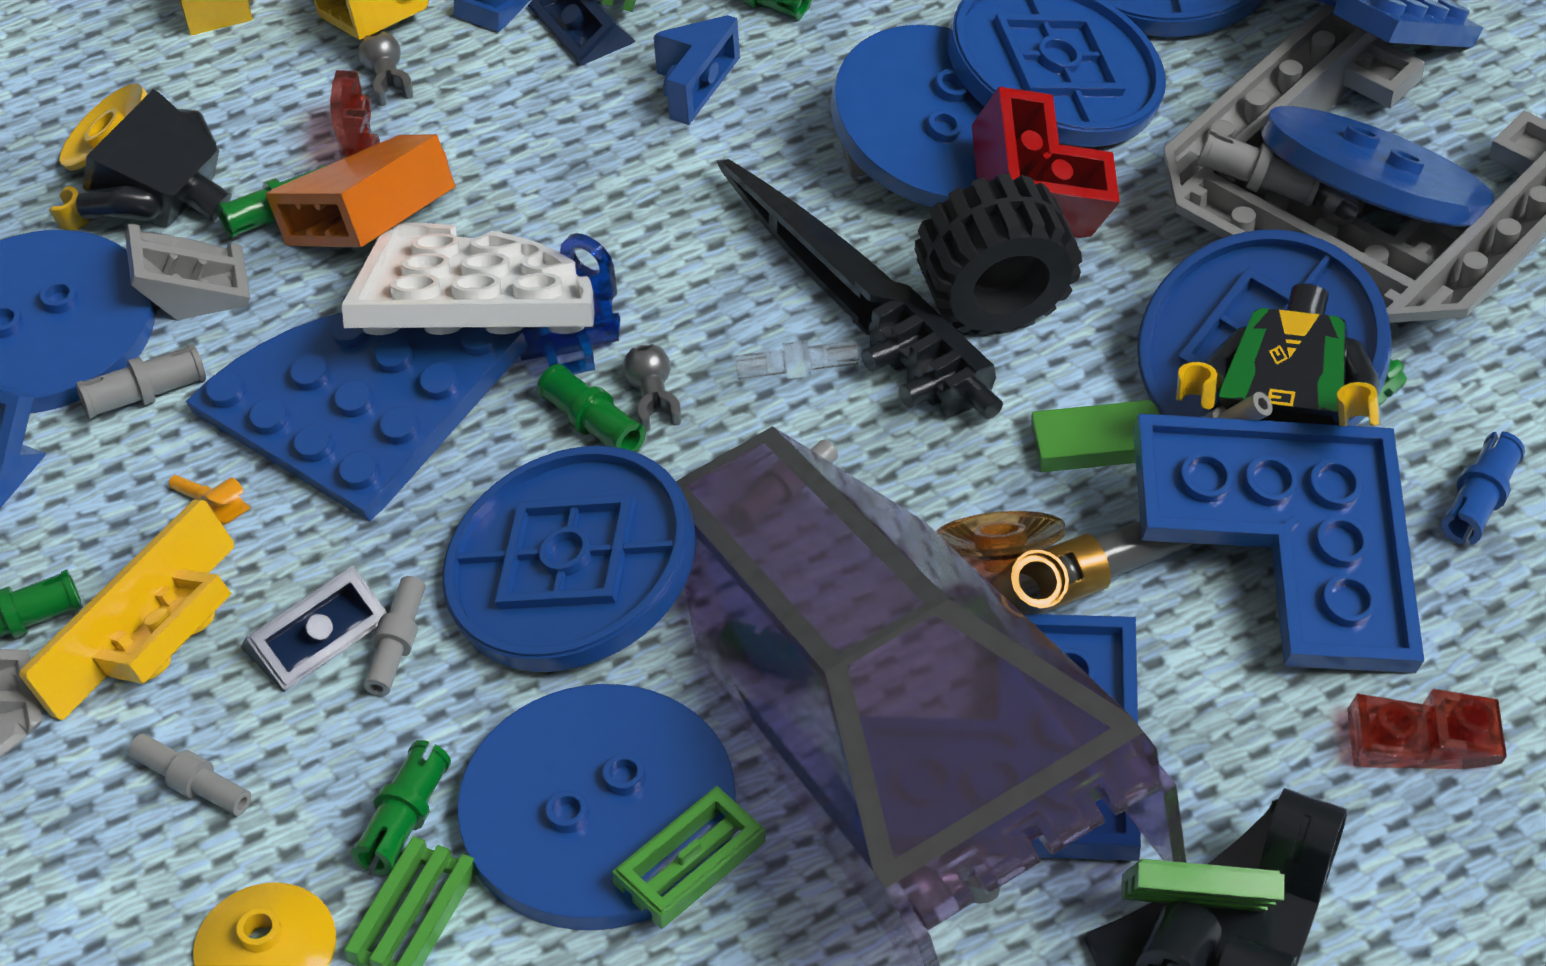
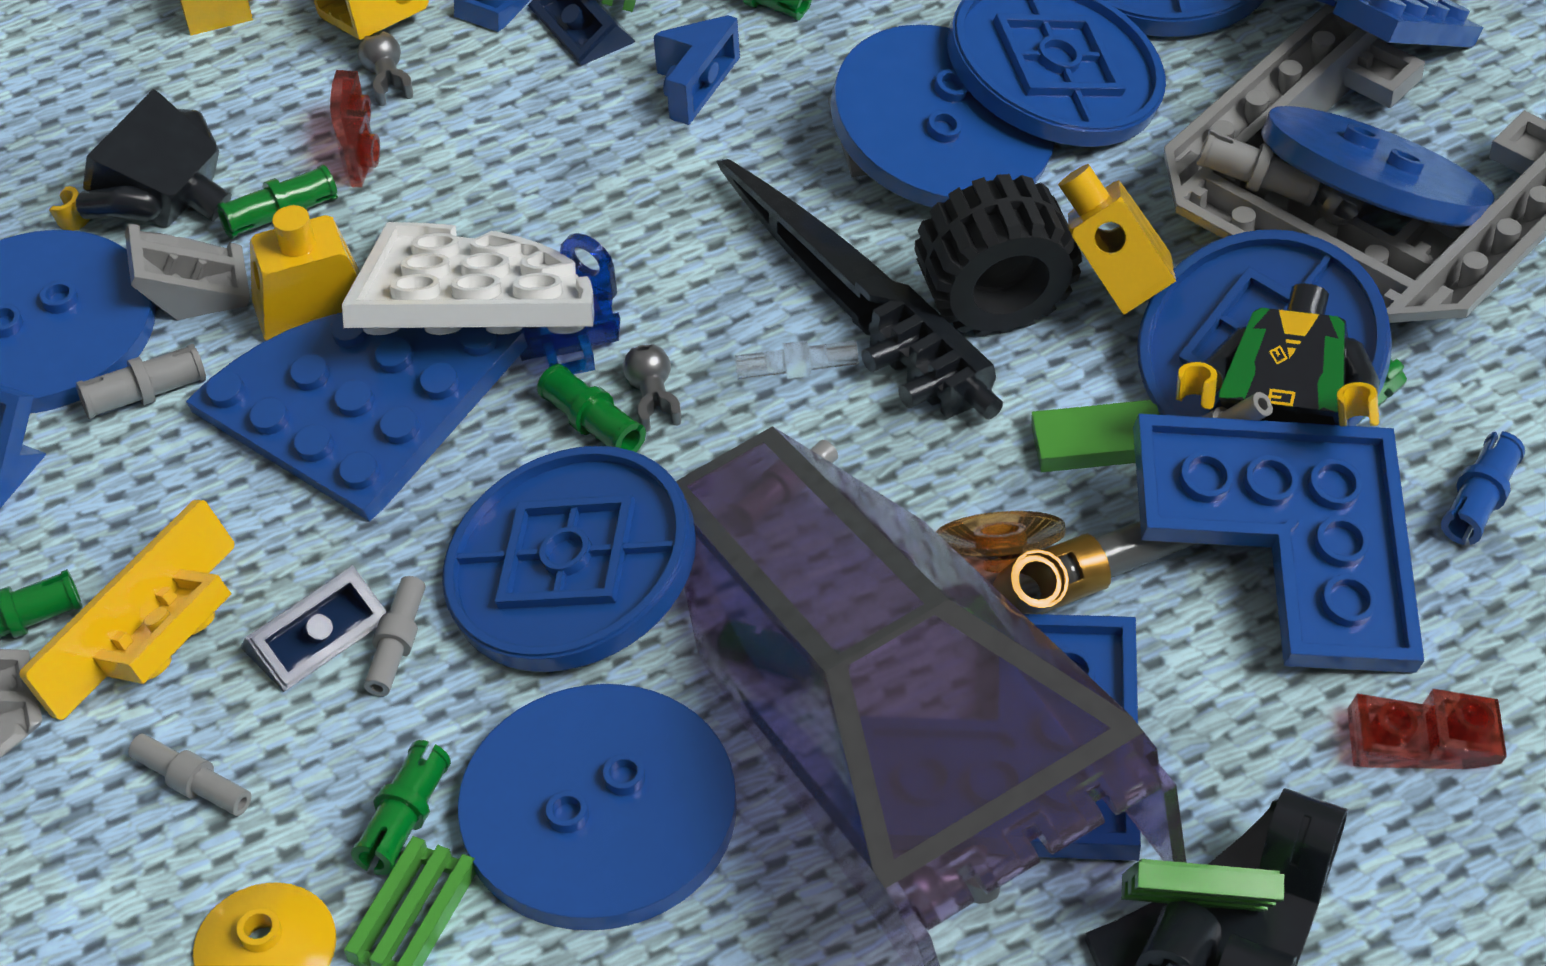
(99, 124): yellow dish -> none
(222, 499): light orange hand -> none
(299, 270): none -> yellow torso
(362, 193): orange slope -> none
(672, 904): bright green tile -> none
(1020, 137): red brick -> none
(1127, 258): none -> yellow torso

